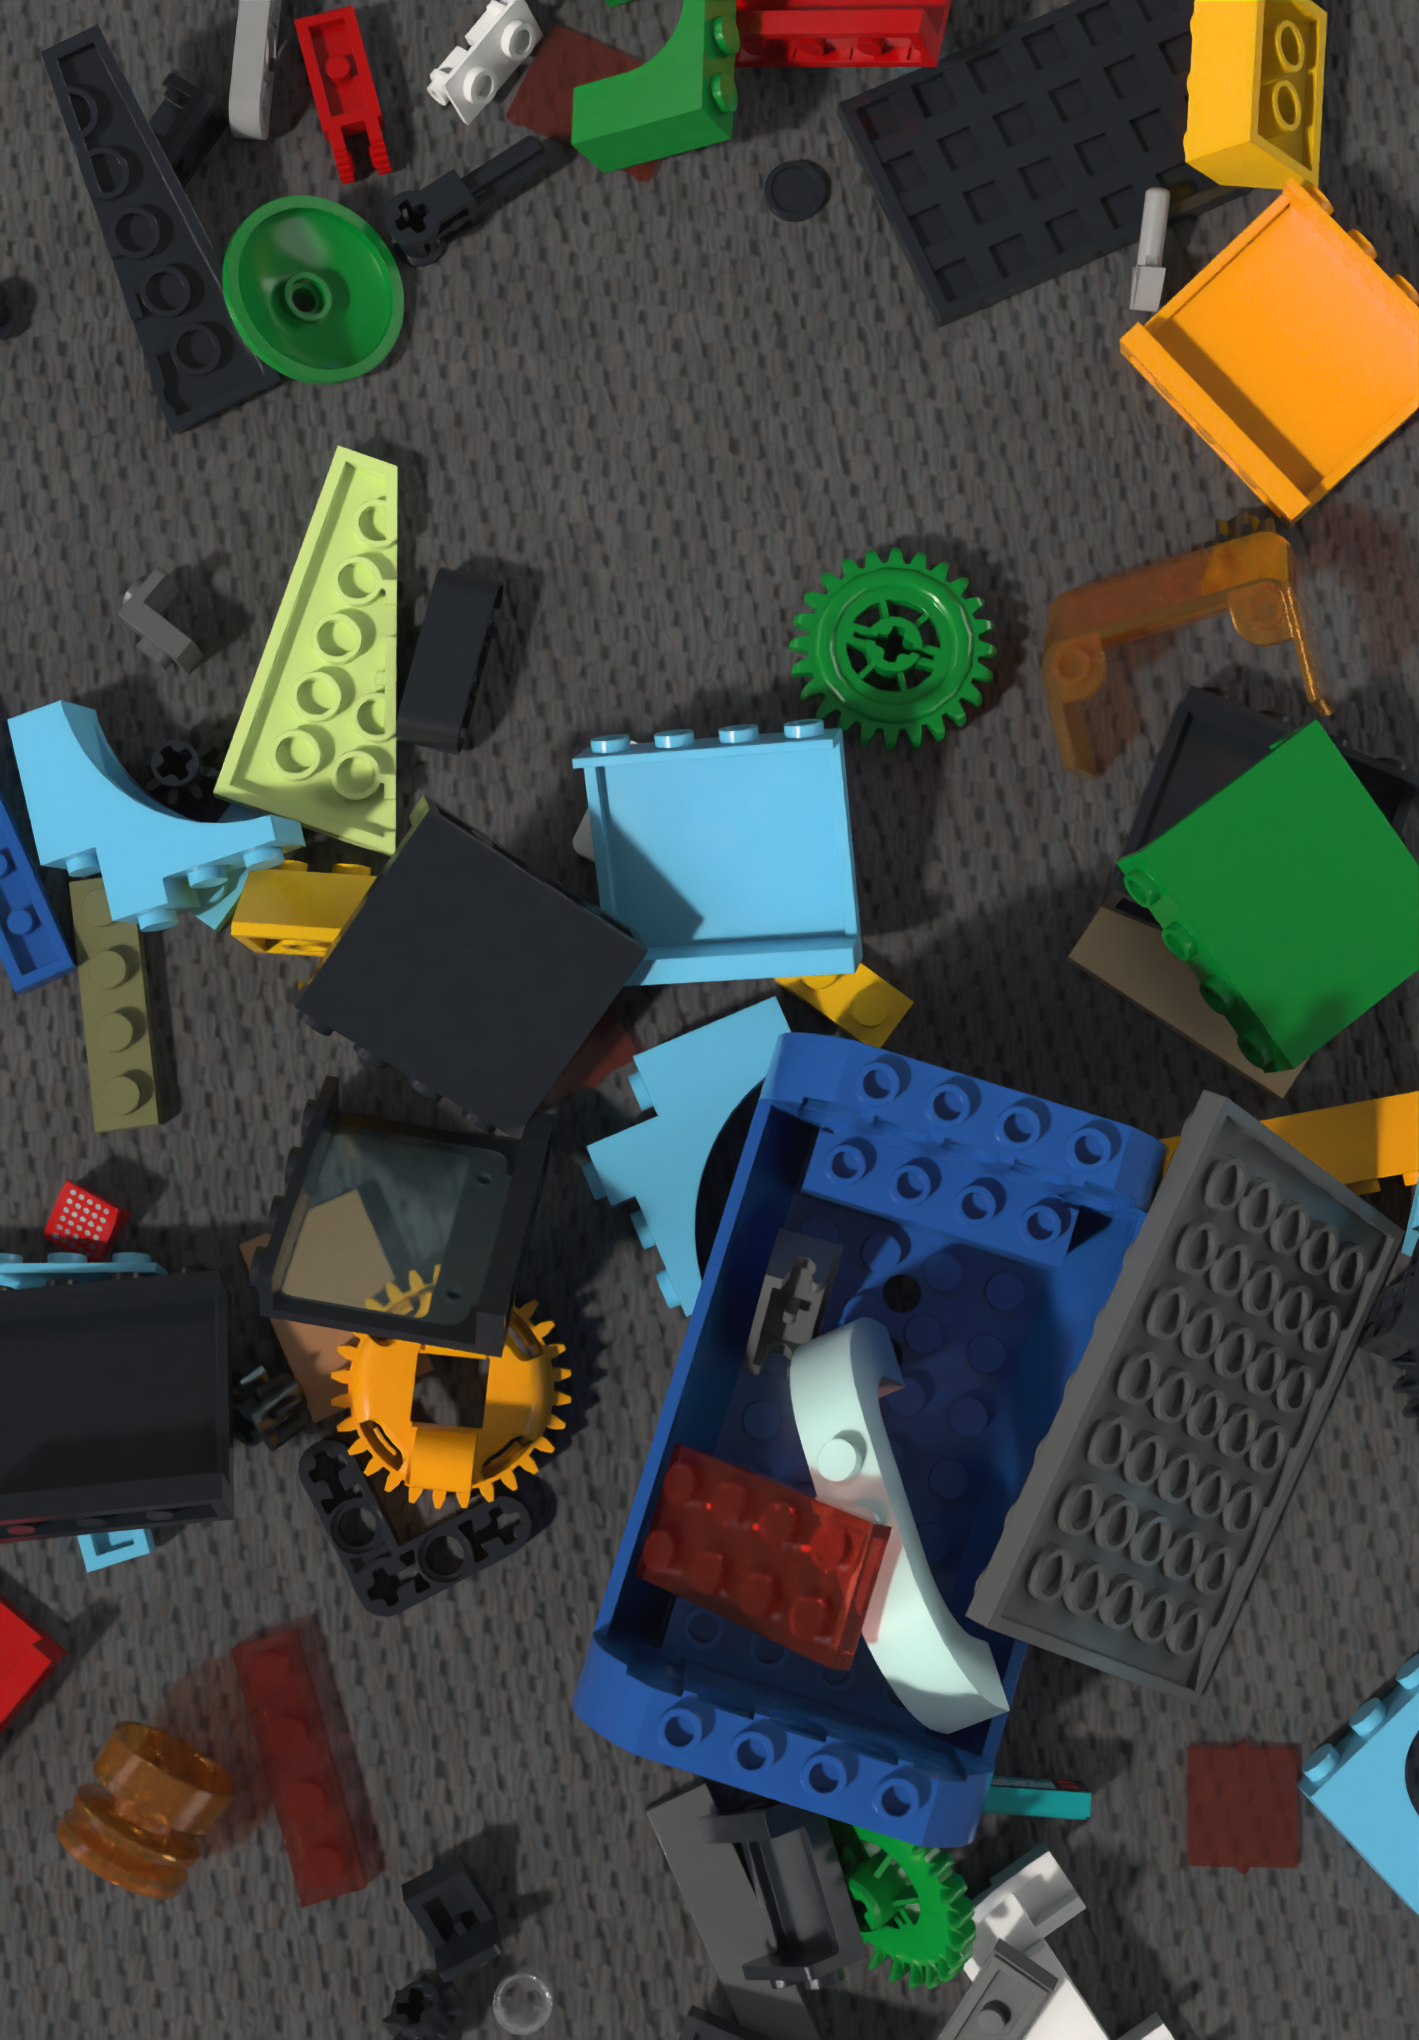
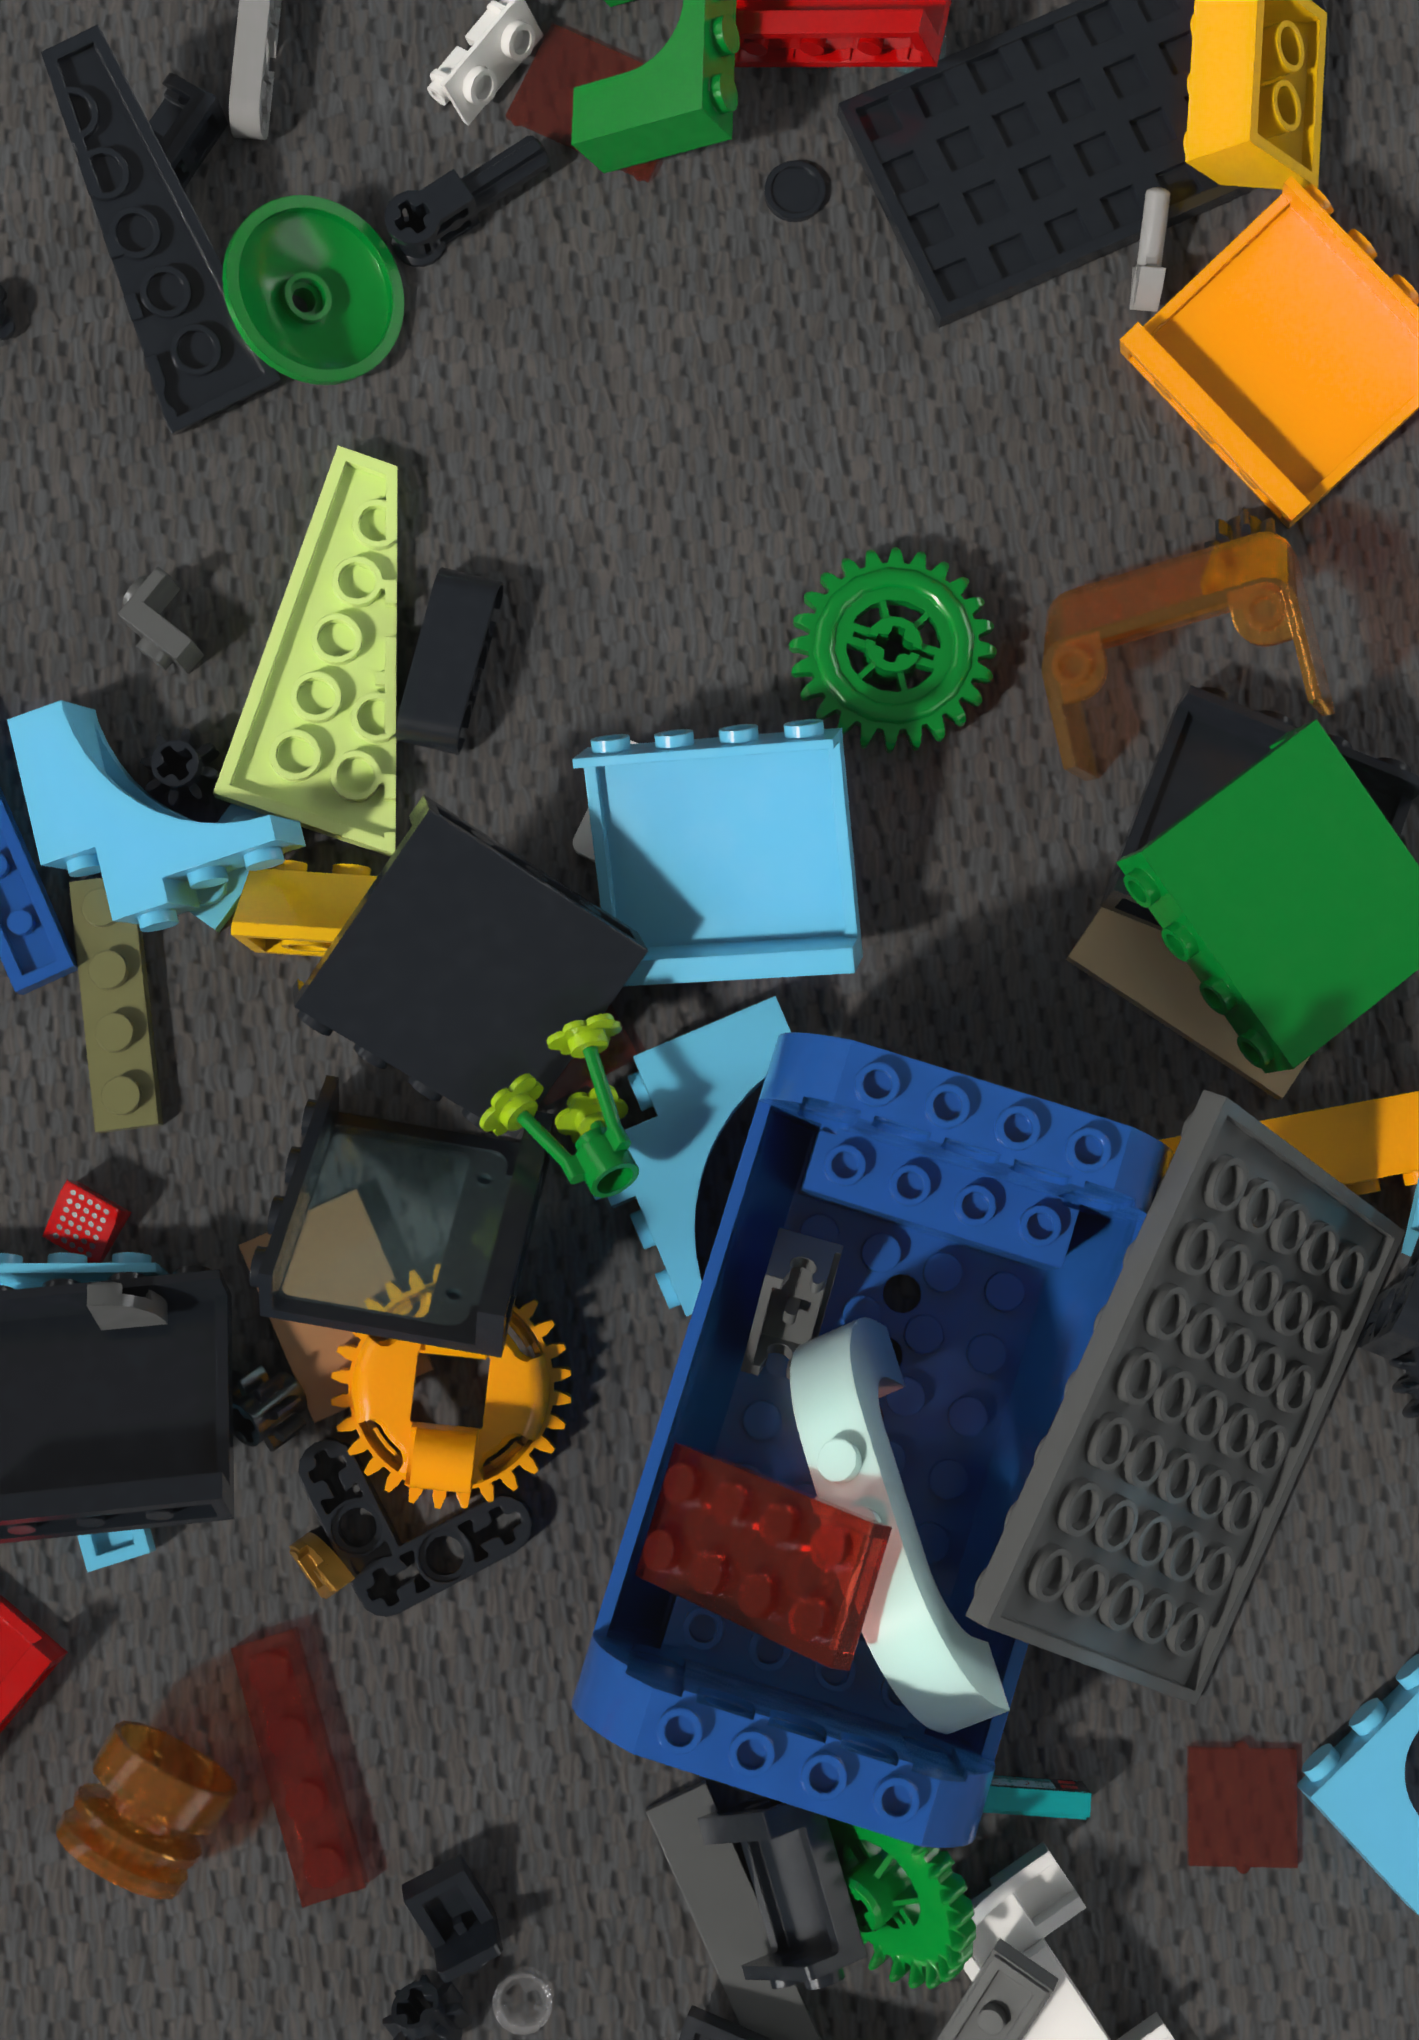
(120, 1311): none -> dark grey tile
(324, 1578): none -> pearl gold tile
(342, 86): red hinge -> none
(590, 1119): none -> plant
(854, 1002): yellow plate -> none

